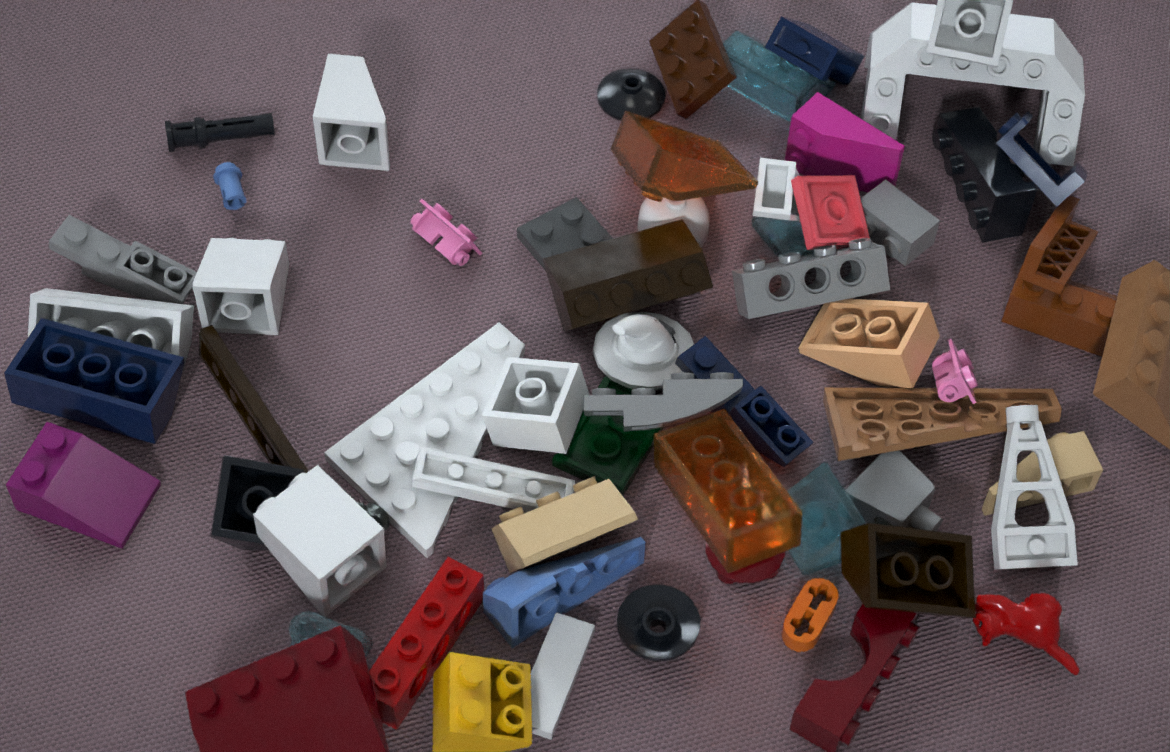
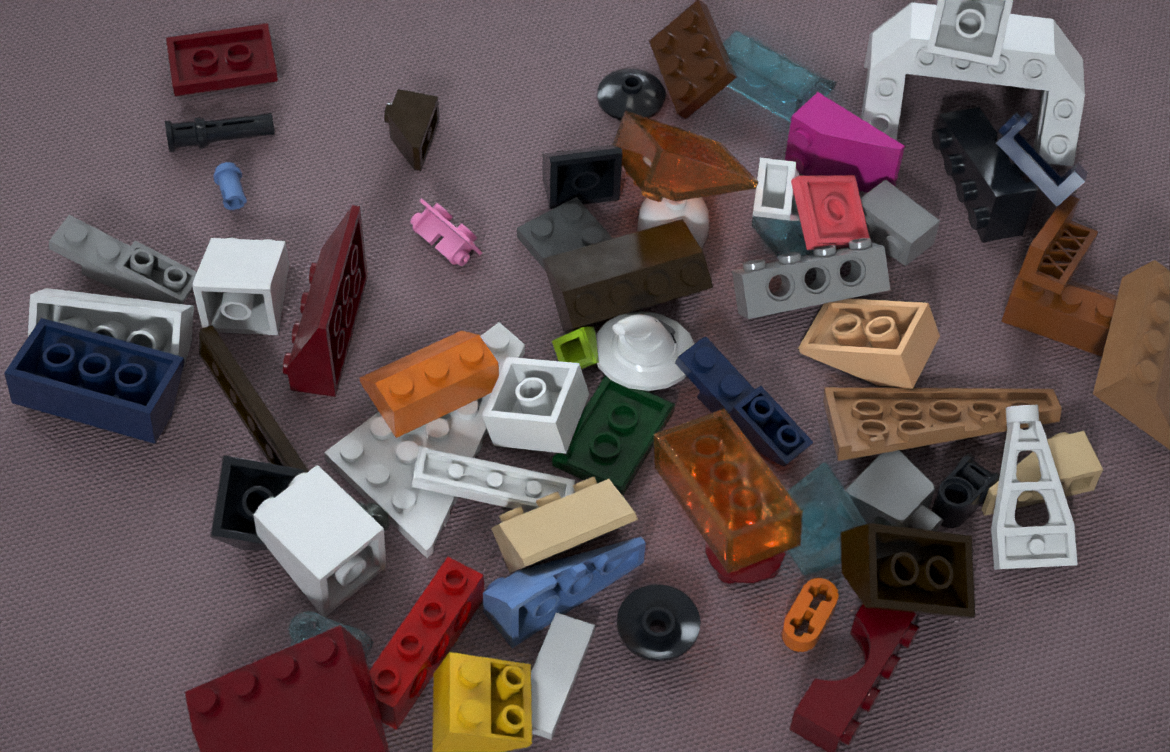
(81, 486): magenta slope -> none
(221, 59): none -> dark red plate
(329, 311): none -> dark red slope
(349, 117): white slope -> none
(412, 124): none -> dark brown slope
(432, 381): none -> orange slope
(577, 347): none -> lime slope
(583, 173): none -> black slope
(681, 400): light grey slope -> none
(814, 51): dark blue panel -> none
(954, 375): bright pink hinge -> none
(966, 488): none -> black piece
(1031, 621): red animal -> none

